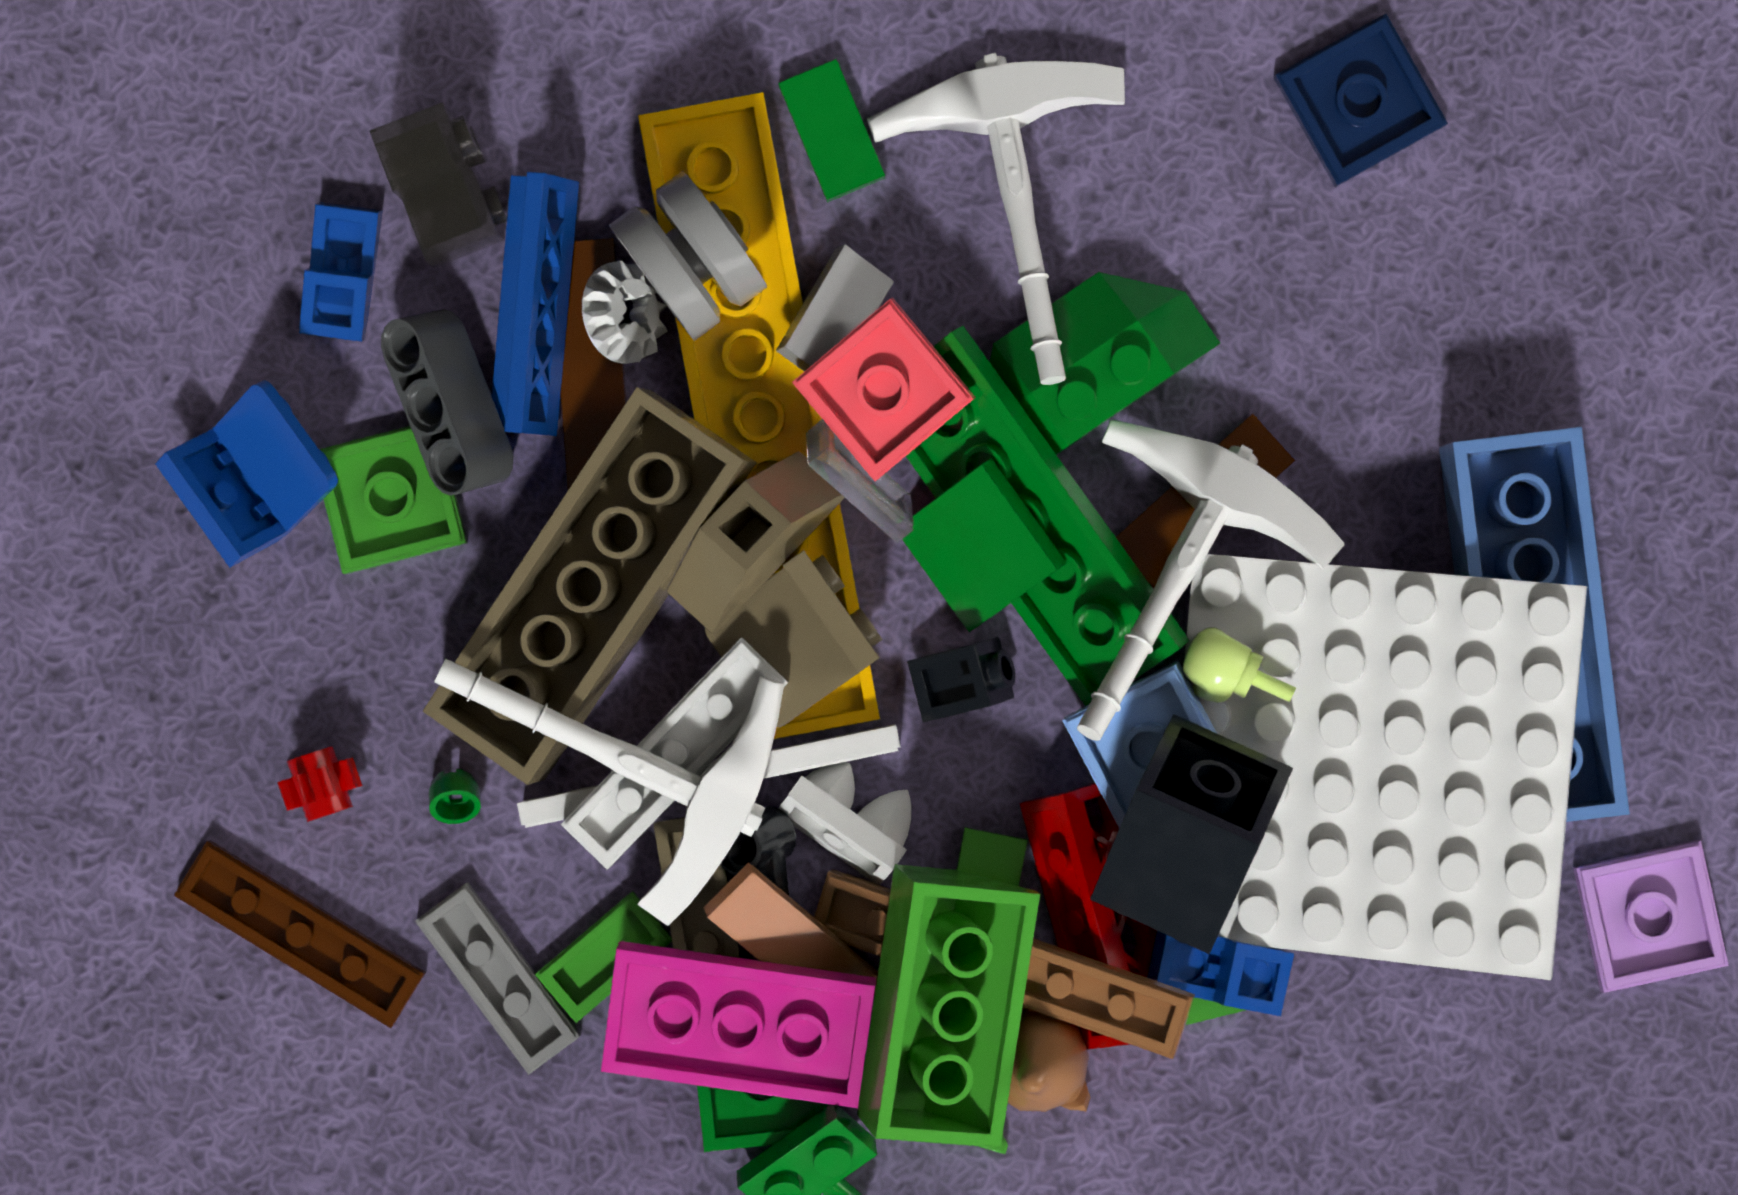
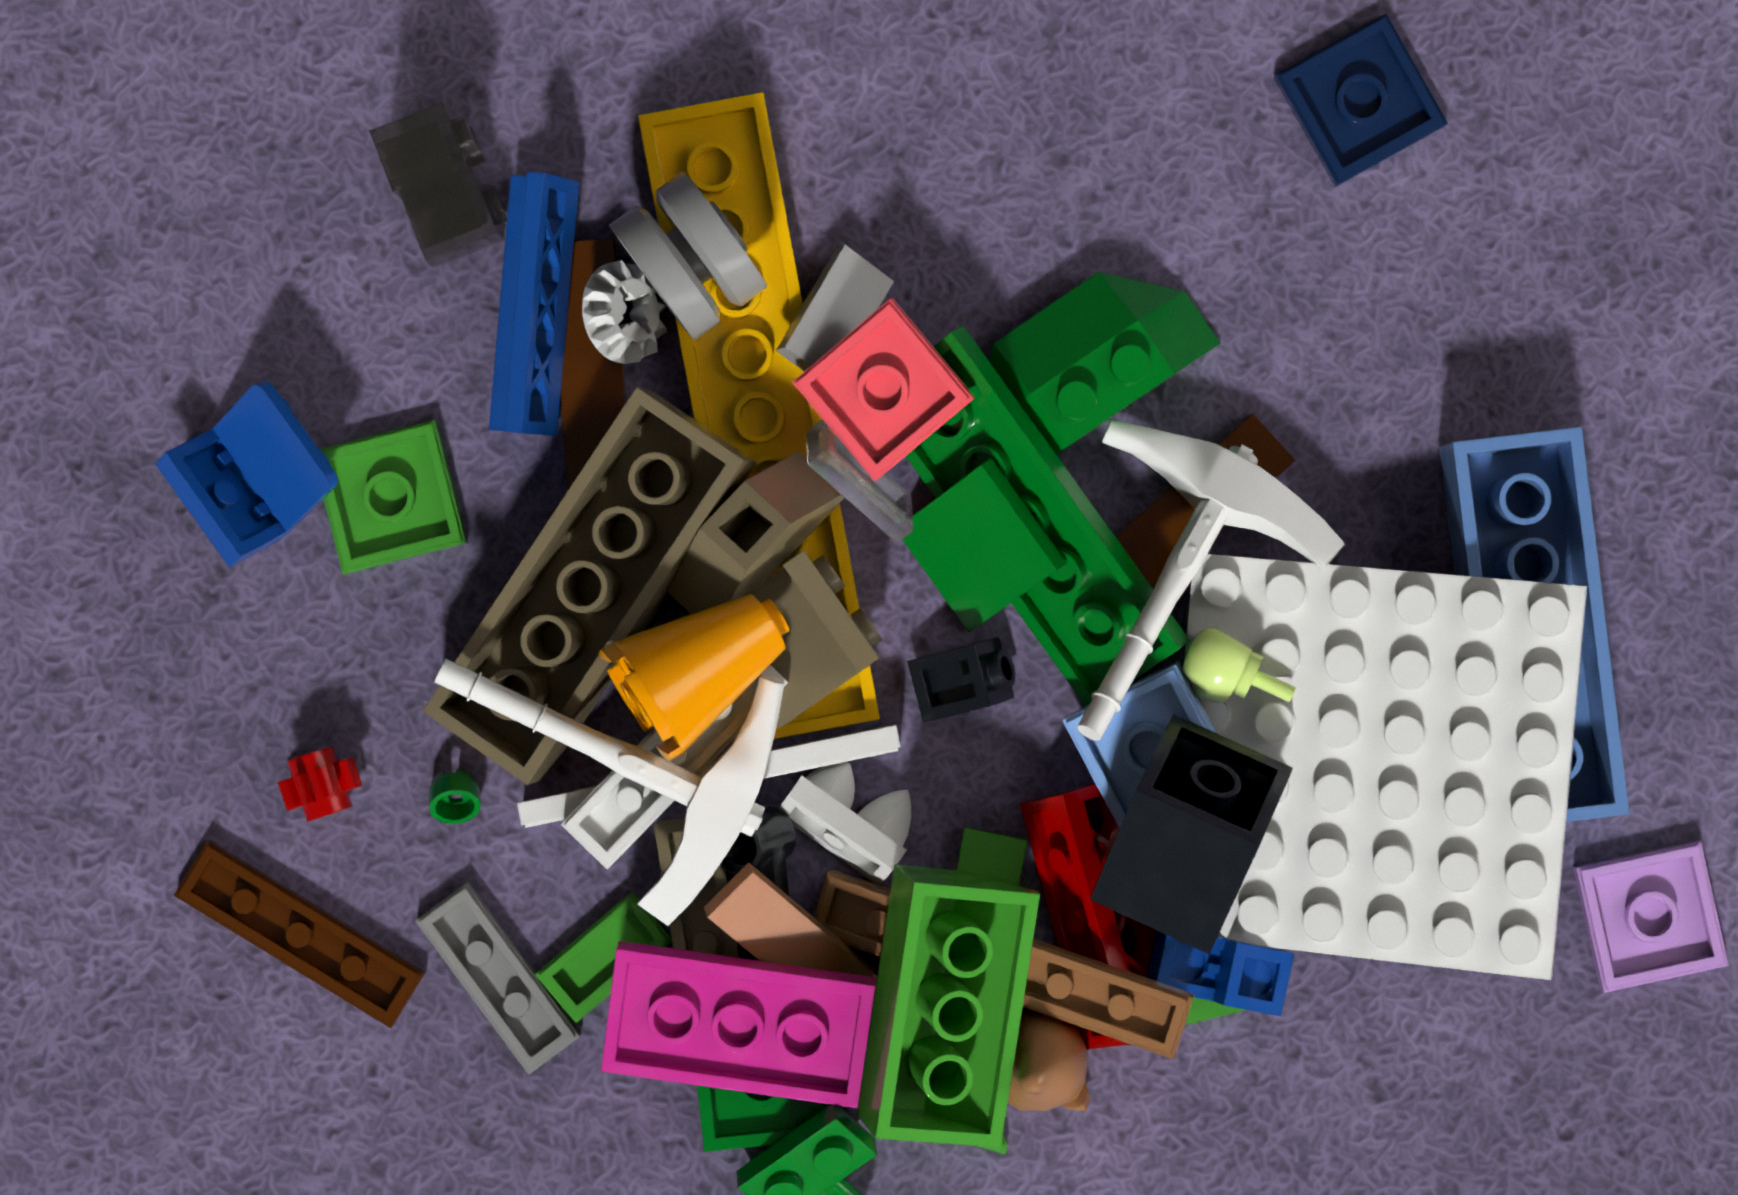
(340, 271): blue slope -> none
(447, 401): dark grey beam -> none
(694, 667): none -> light orange cone
(831, 130): green tile -> none
(997, 103): white piece -> none

